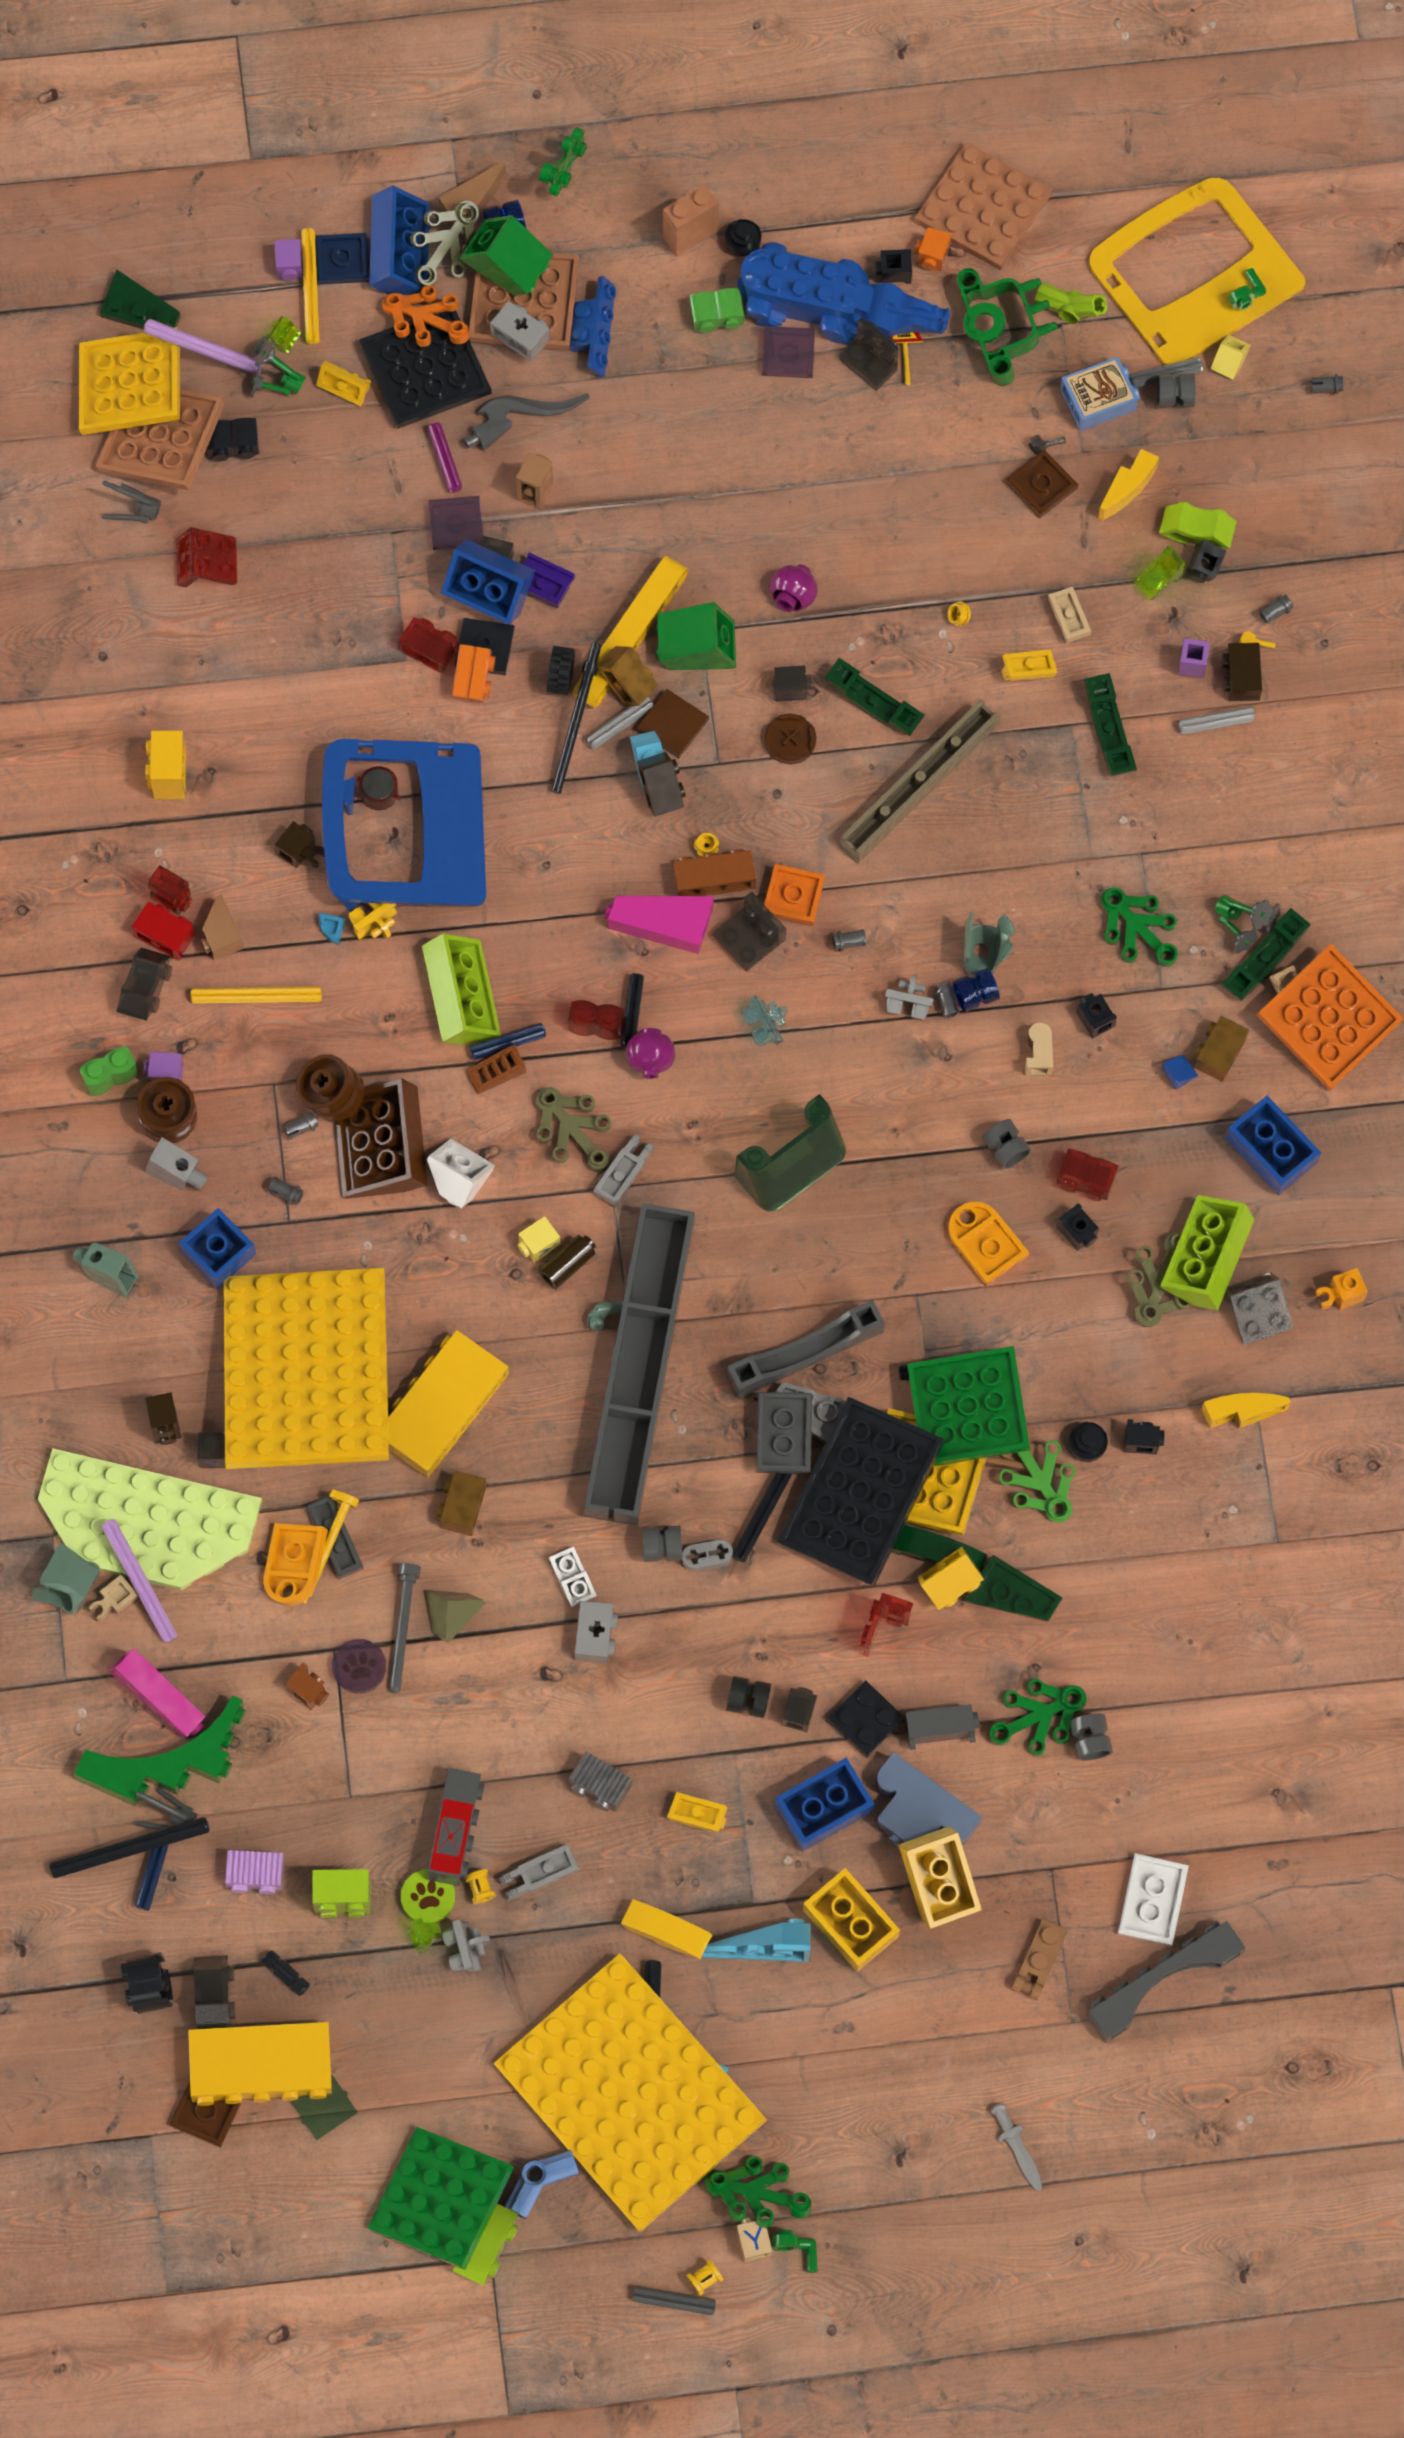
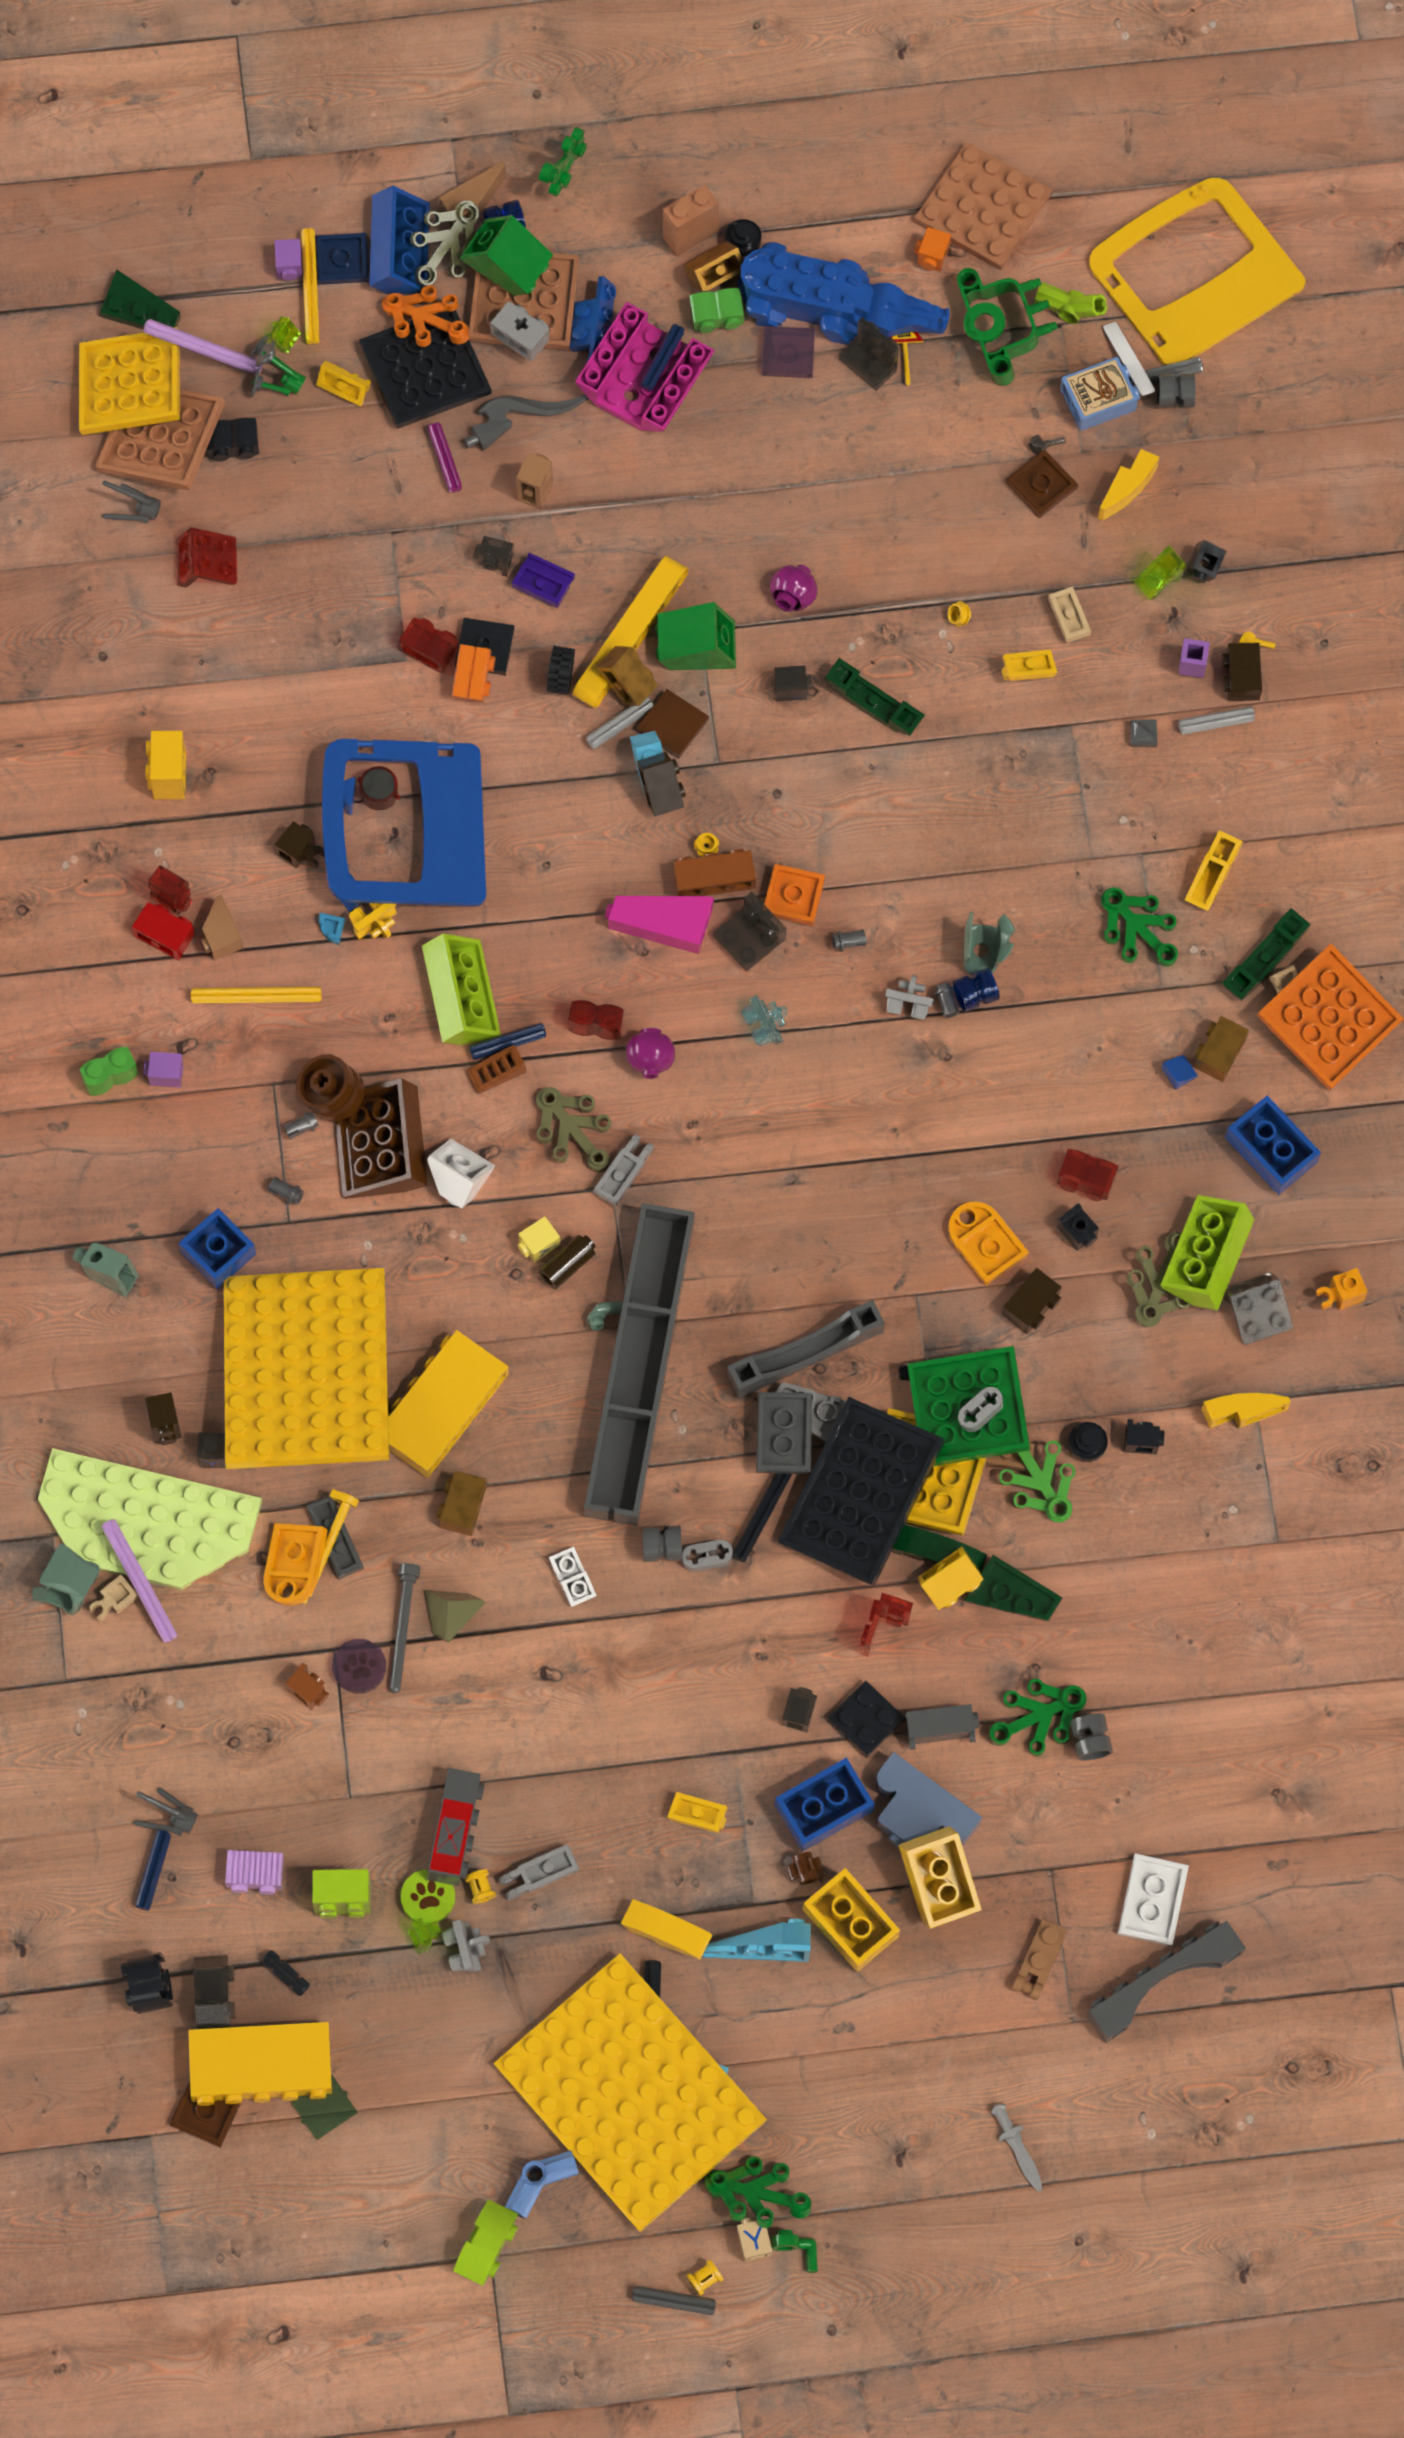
(129, 1847): black axle -> none
(144, 984): clear smoke brick -> none
(157, 1693): dark pink slope -> none
(168, 1159): light grey torso -> none
(169, 1095): reddish brown wheel -> none
(169, 1770): green arch -> none
(440, 2198): green plate -> none
(455, 521): clear purple tile -> none
(487, 581): blue brick -> none
(589, 670): black bar -> none
(593, 1616): light grey brick -> none
(600, 1782): flat silver brick -> none
(622, 362): none -> dark pink slope
(632, 1008): black axle -> none
(662, 357): none -> dark blue axle
(714, 267): none -> pearl gold brick
(738, 1697): pearl dark grey wheel -> none
(790, 739): reddish brown tile -> none
(795, 1166): clear green windscreen -> none
(805, 1868): none -> reddish brown gear
(894, 266): black brick -> none
(919, 781): dark tan tile -> none
(976, 1405): none -> light grey beam
(1011, 1151): dark grey wheel -> none
(1032, 1300): none -> dark brown brick
(1042, 1052): tan leg -> none
(1096, 1022): black brick -> none
(1109, 725): dark green slope -> none
(1129, 358): none -> white sticker
(1143, 733): none -> dark grey tile
(1188, 523): lime brick -> none
(1213, 870): none -> yellow slope
(1230, 356): light yellow brick -> none
(1243, 296): green plate -> none
(1261, 915): plant -> none
(1276, 609): dark grey pin -> none
(1327, 384): dark grey pin -> none

